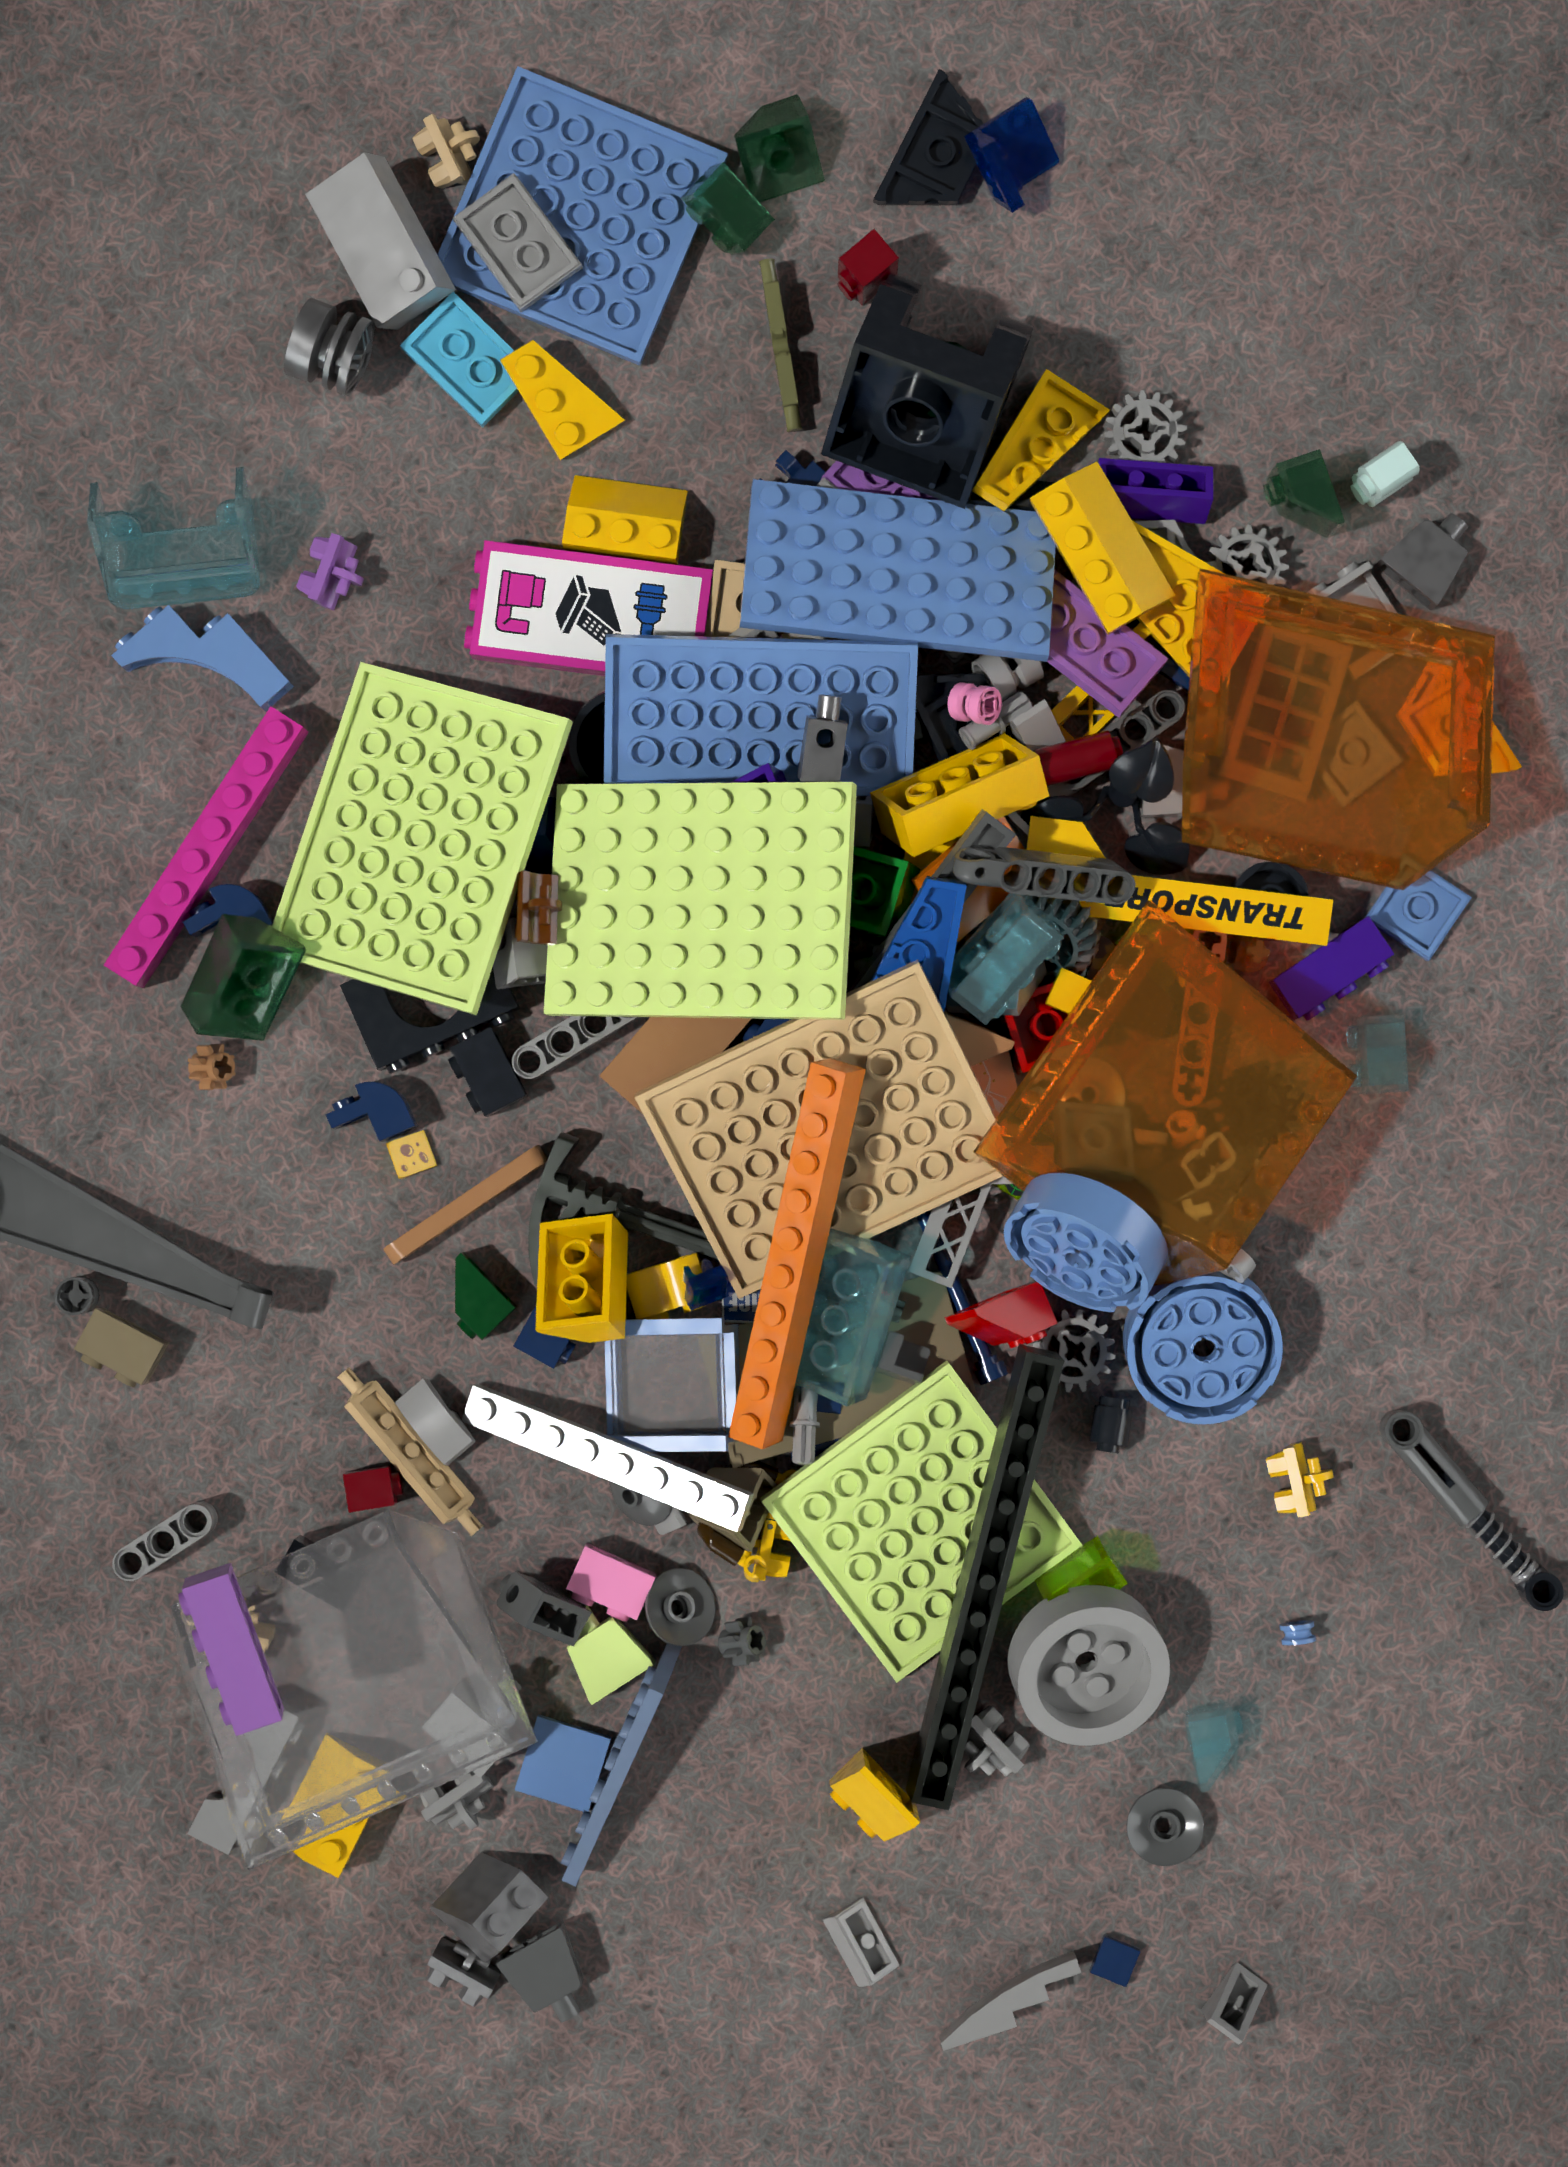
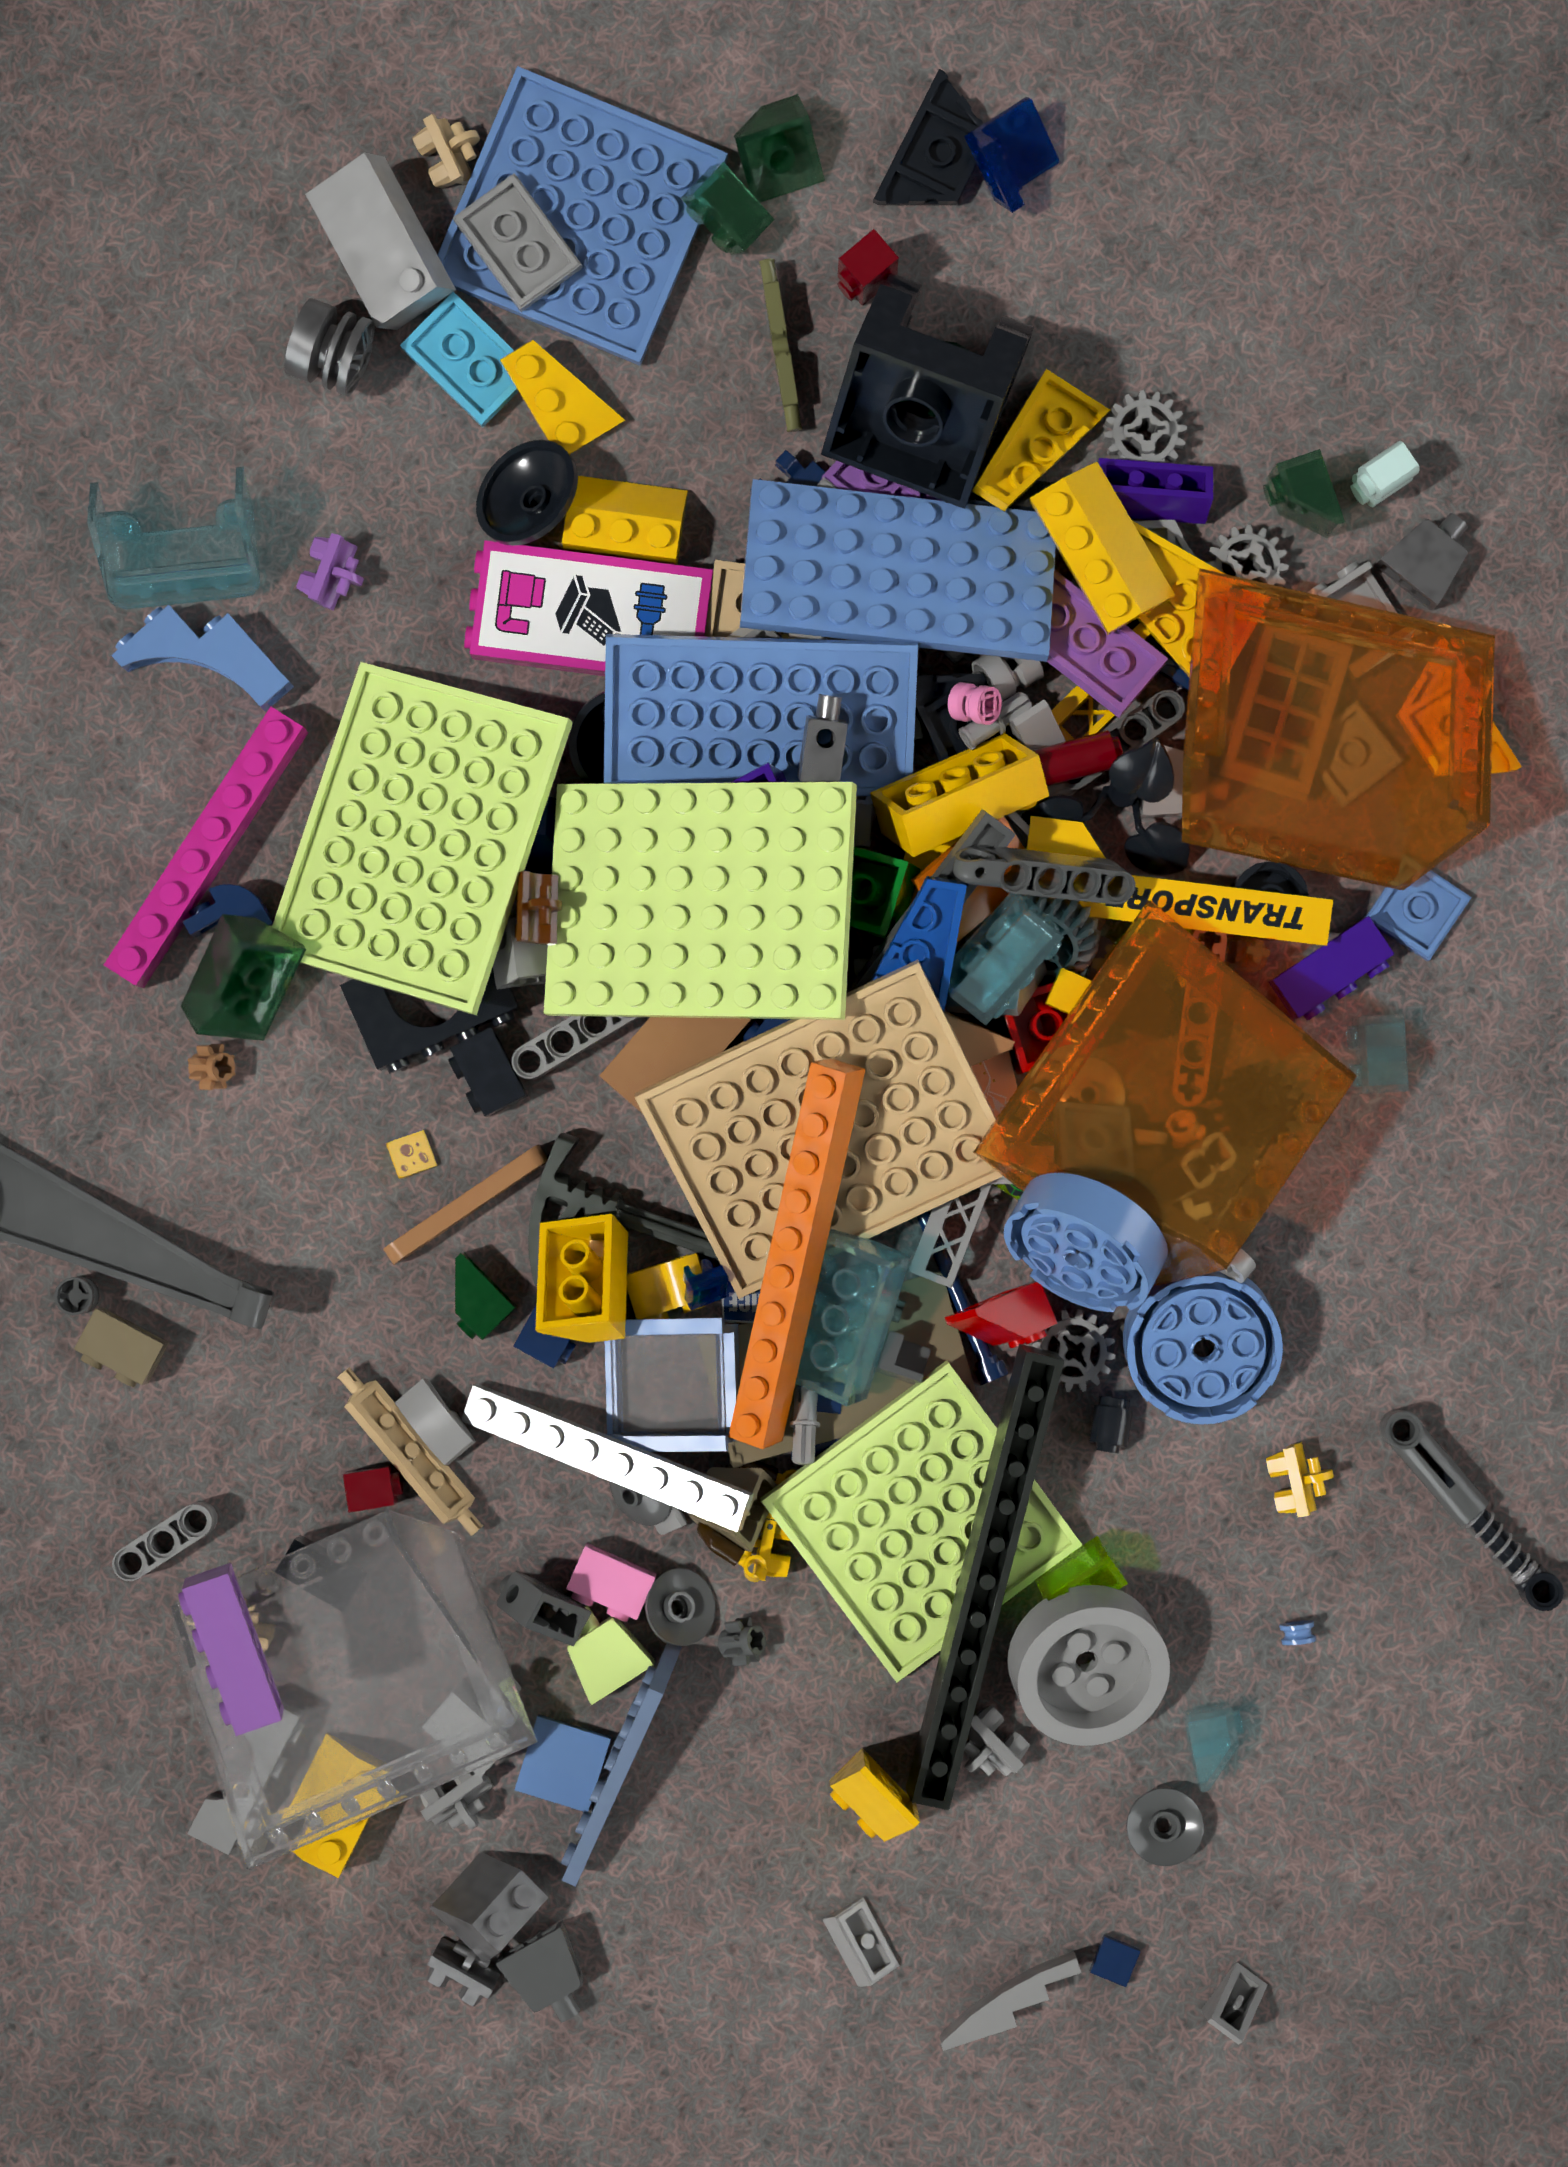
(382, 1104): dark blue brick -> none
(527, 492): none -> black dish

